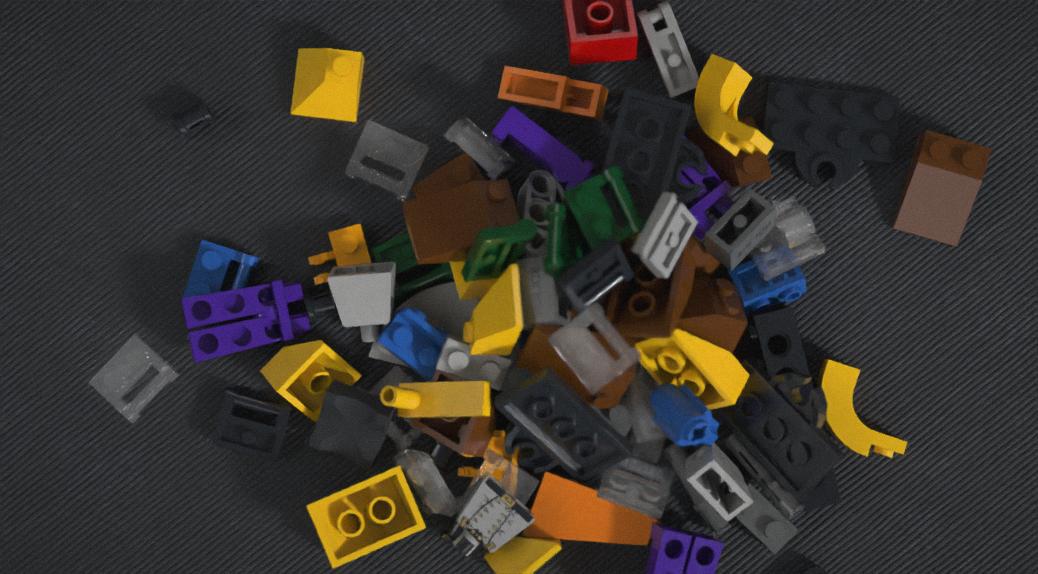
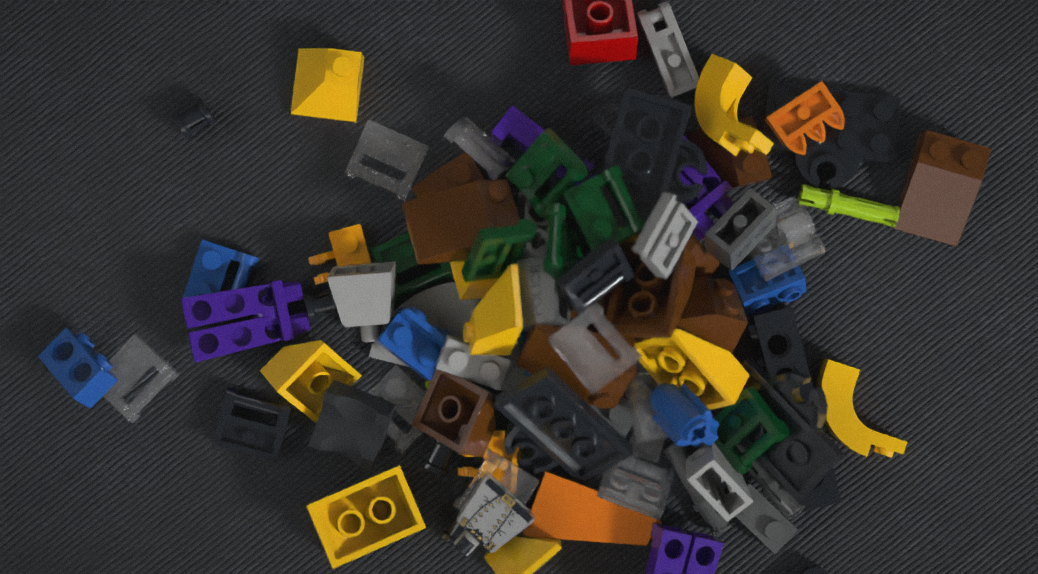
(78, 367): none -> blue brick
(427, 482): clear plate -> none
(439, 399): yellow piece -> none
(540, 164): none -> dark green plate
(553, 93): orange slope -> none
(739, 421): none -> dark green plate
(806, 117): none -> orange plate
(840, 203): none -> lime pin

